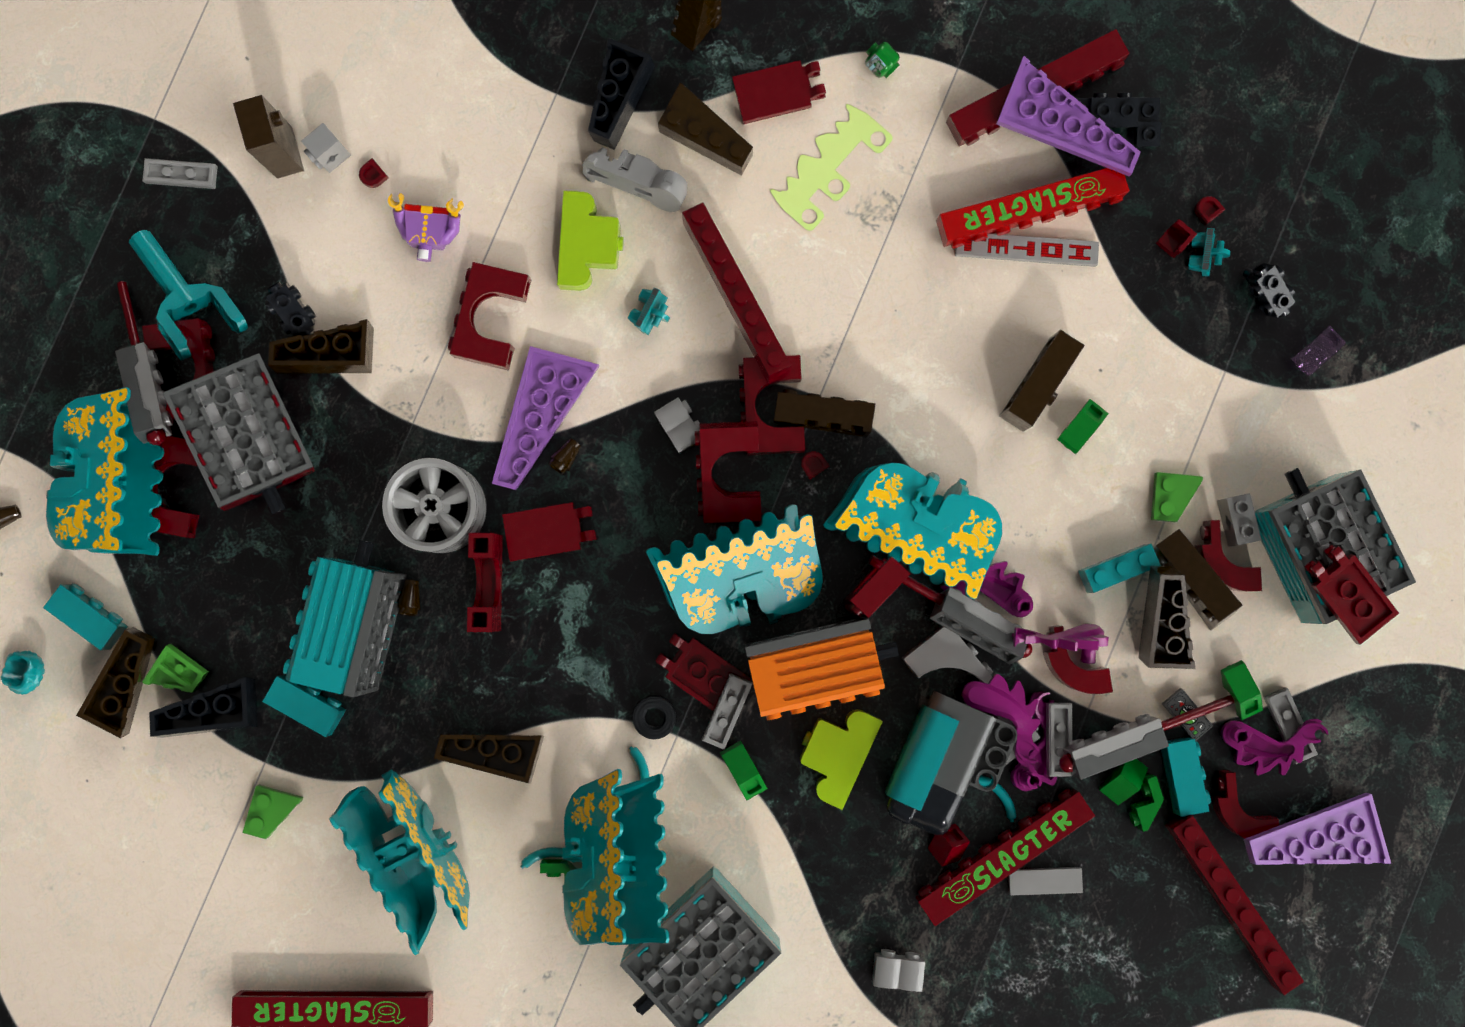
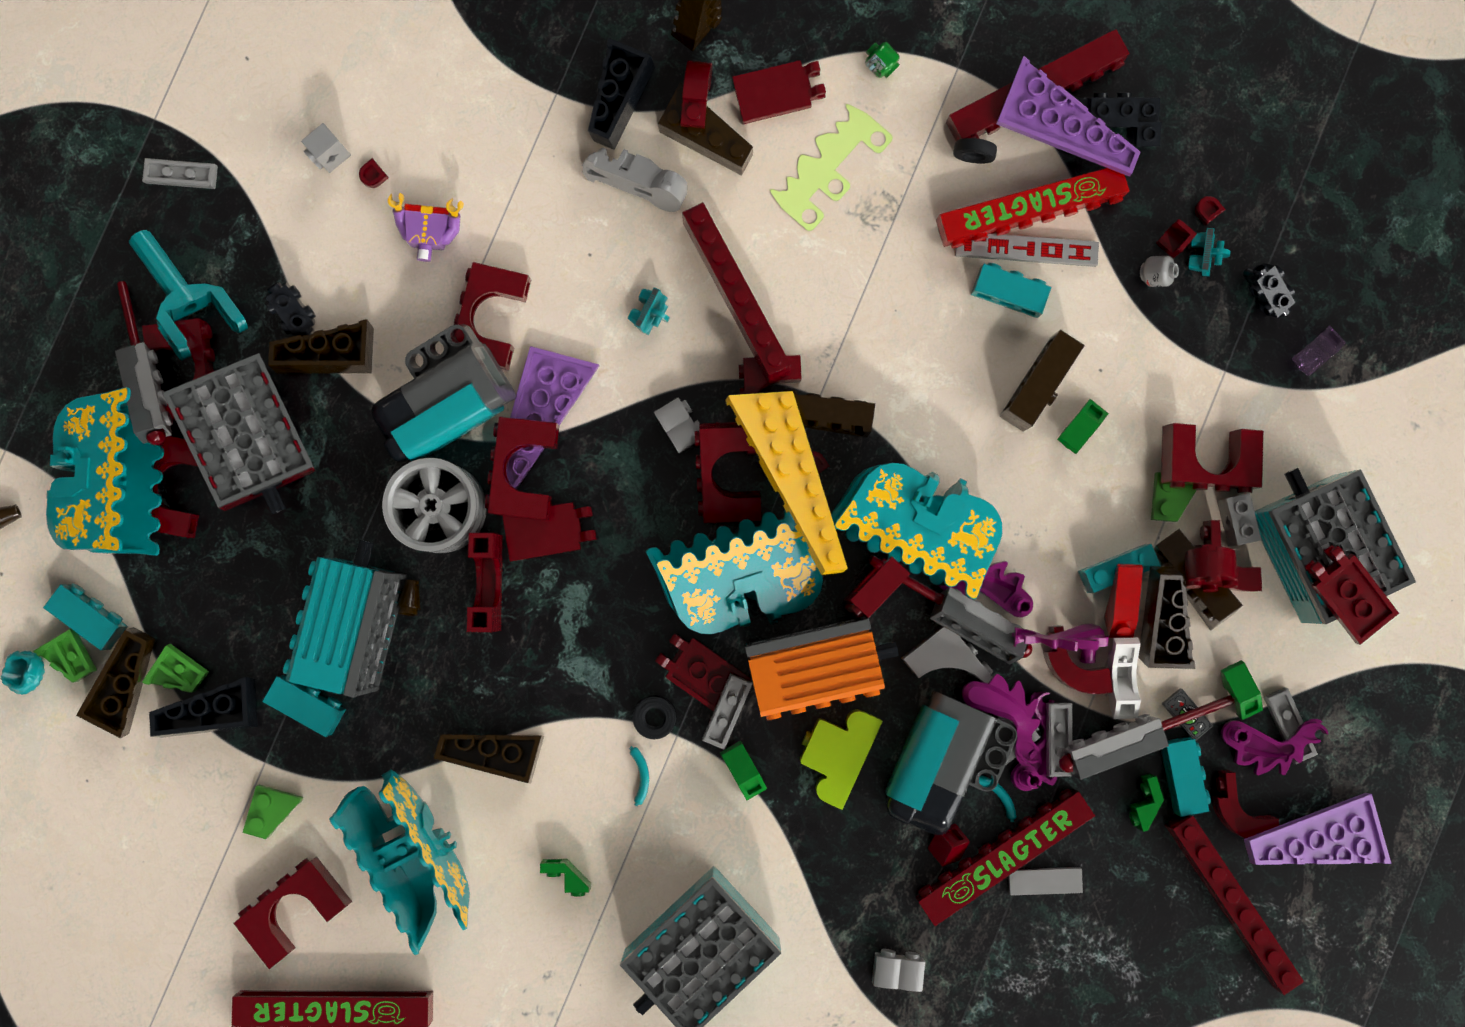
(68, 656): none -> bright green wing
(260, 924): none -> dark red arch
(268, 136): dark brown brick -> none
(444, 399): none -> piece
(512, 436): none -> dark red arch
(541, 854): teal piece -> none
(564, 457): dark brown cone -> none
(585, 241): lime brick -> none
(619, 883): teal animal -> none
(695, 93): none -> dark red arch
(787, 460): none -> yellow wing
(975, 150): none -> black tyre
(1011, 290): none -> teal brick
(1123, 666): none -> white arch
(1124, 601): none -> red slope
(1124, 781): green slope -> none
(1159, 271): none -> light grey head
(1182, 468): none -> dark red arch
(1211, 569): none -> dark red brick

